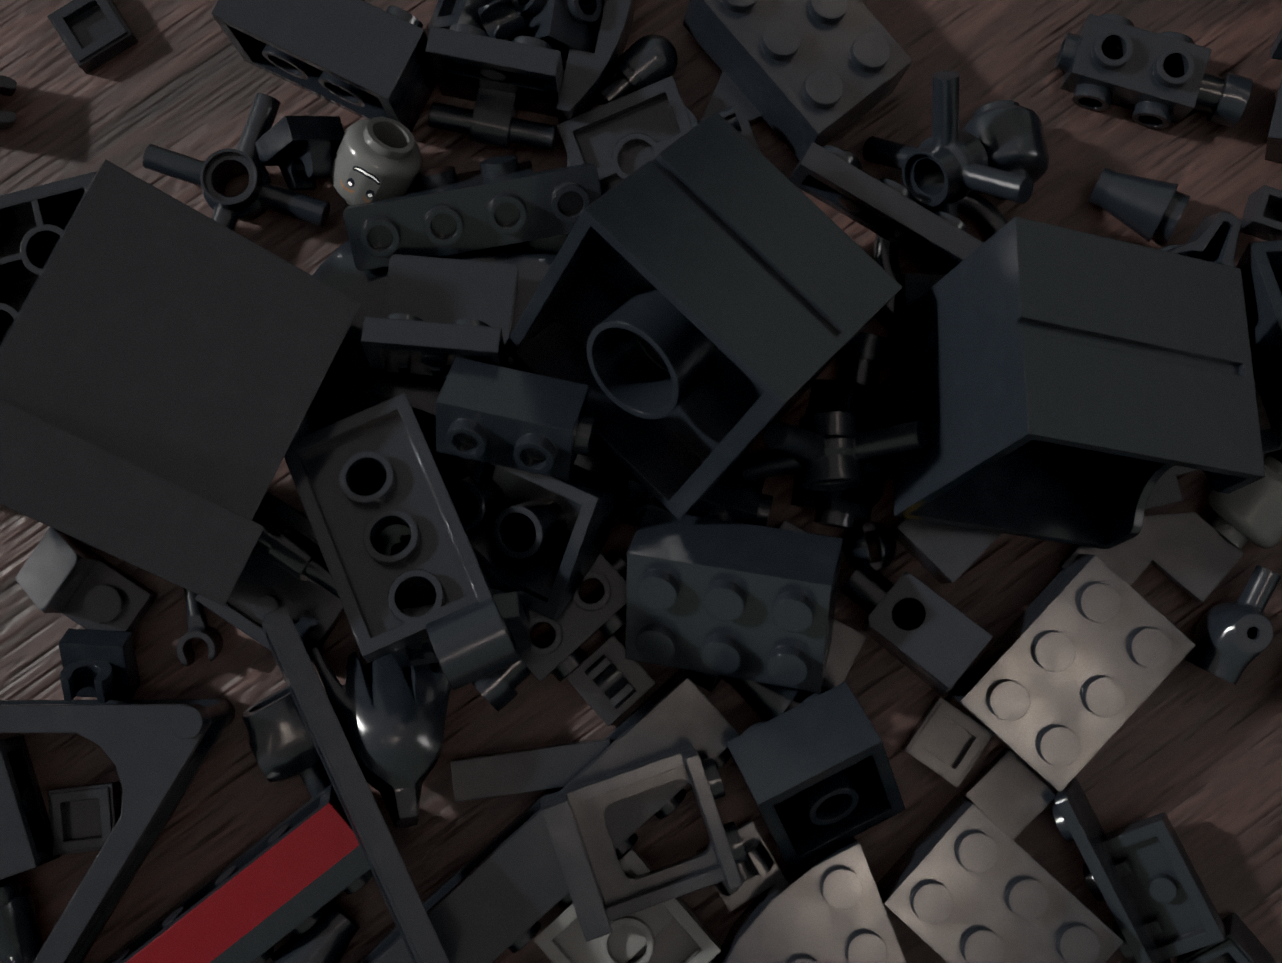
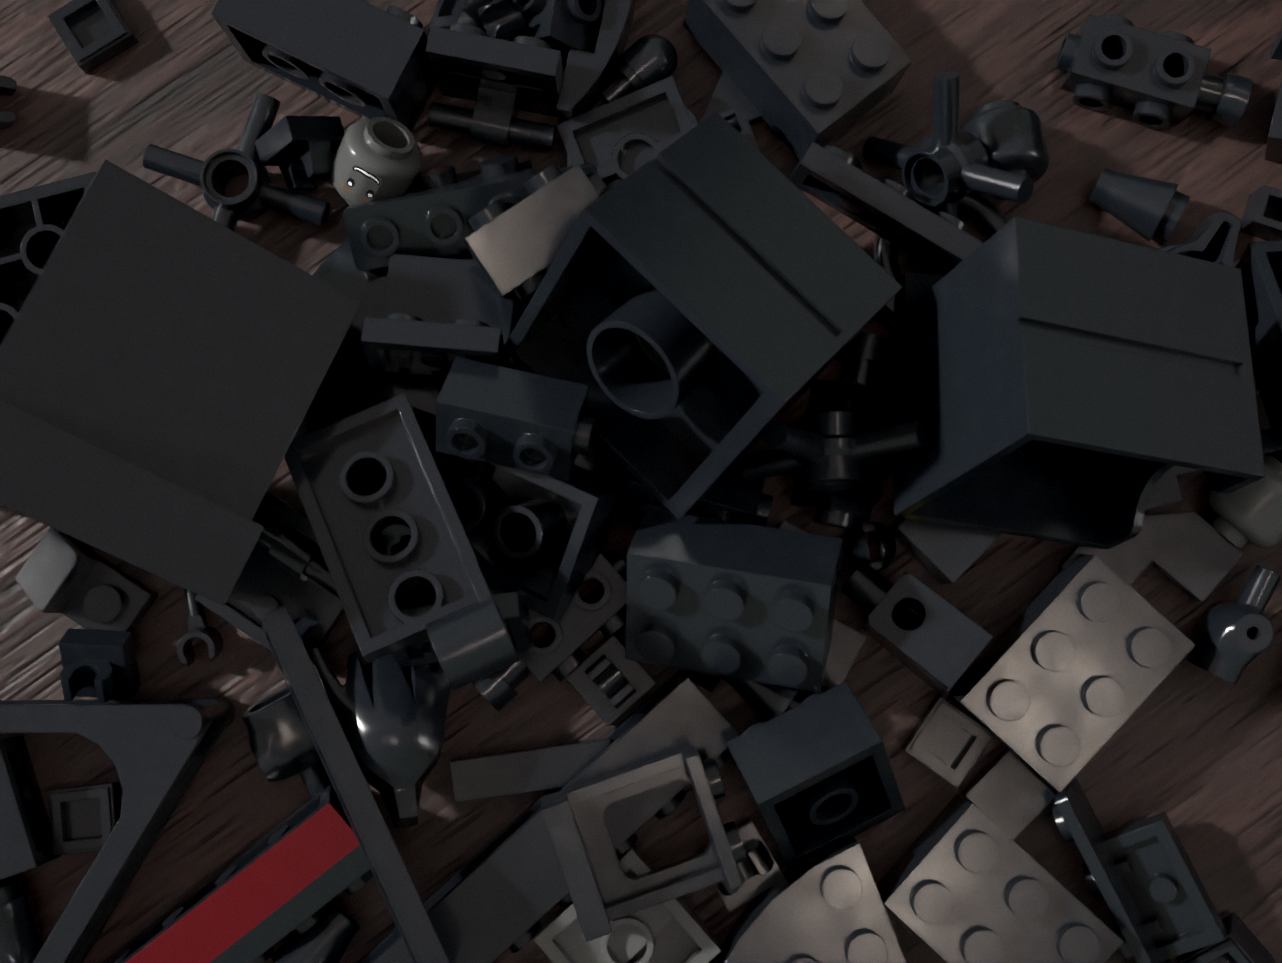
(522, 241): none -> black brick

